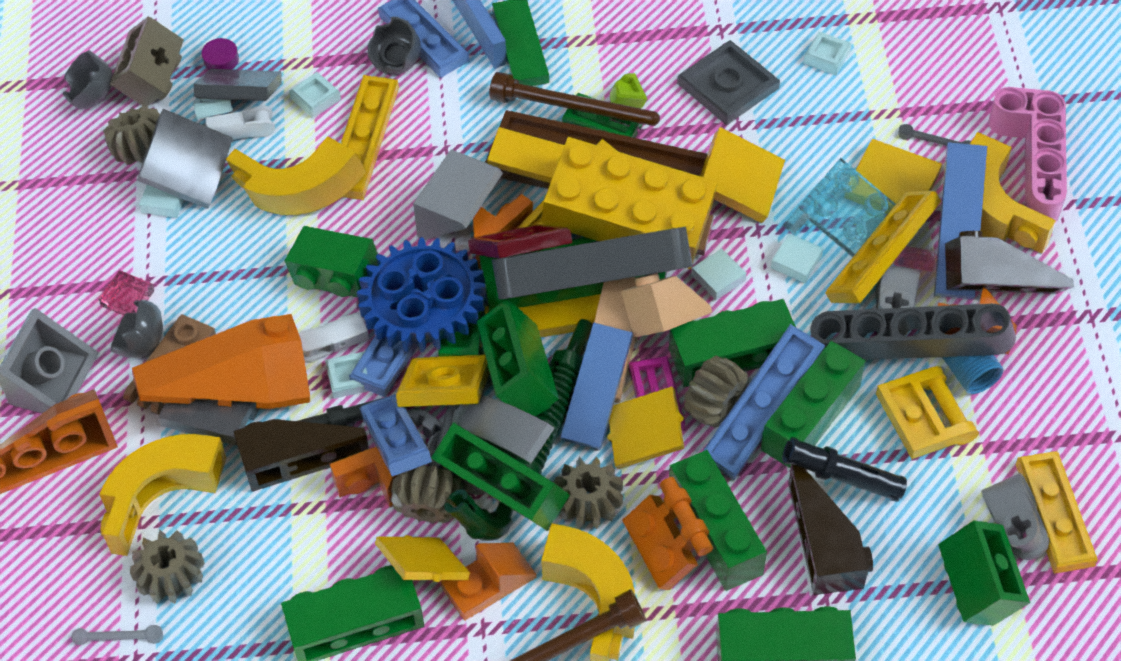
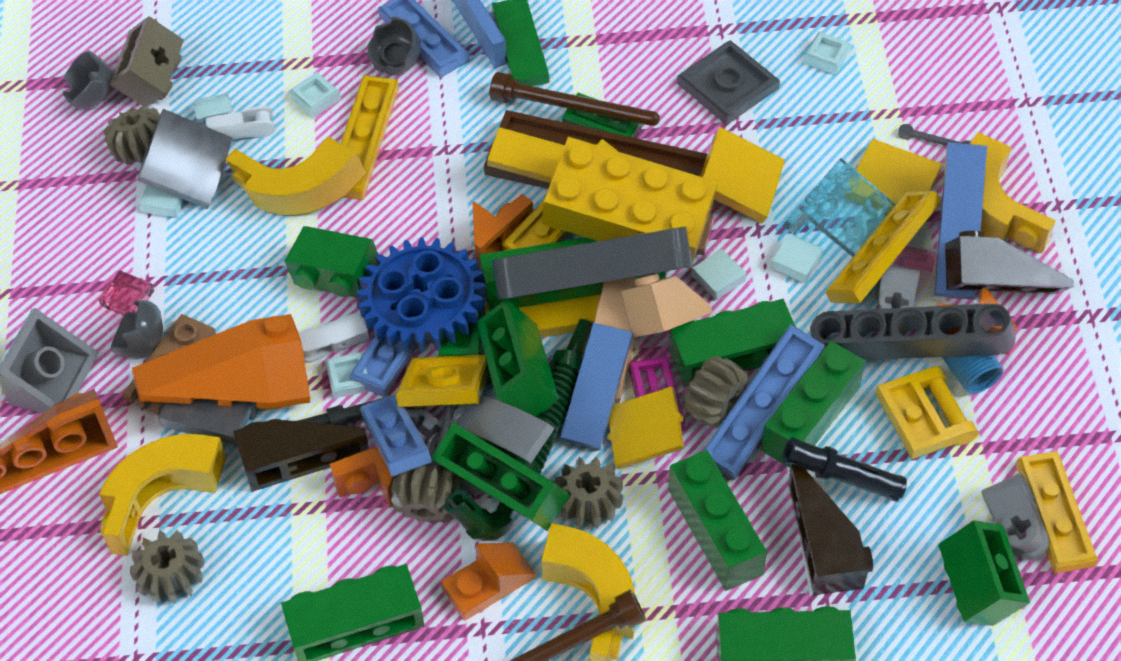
(153, 635): light grey hinge -> none
(220, 54): magenta tile -> none
(237, 84): dark grey tile -> none
(422, 558): yellow piece -> none
(453, 195): light grey slope -> none
(519, 241): dark red tile -> none
(628, 92): lime tile -> none
(659, 539): orange plate -> none
(1042, 122): bright pink beam -> none

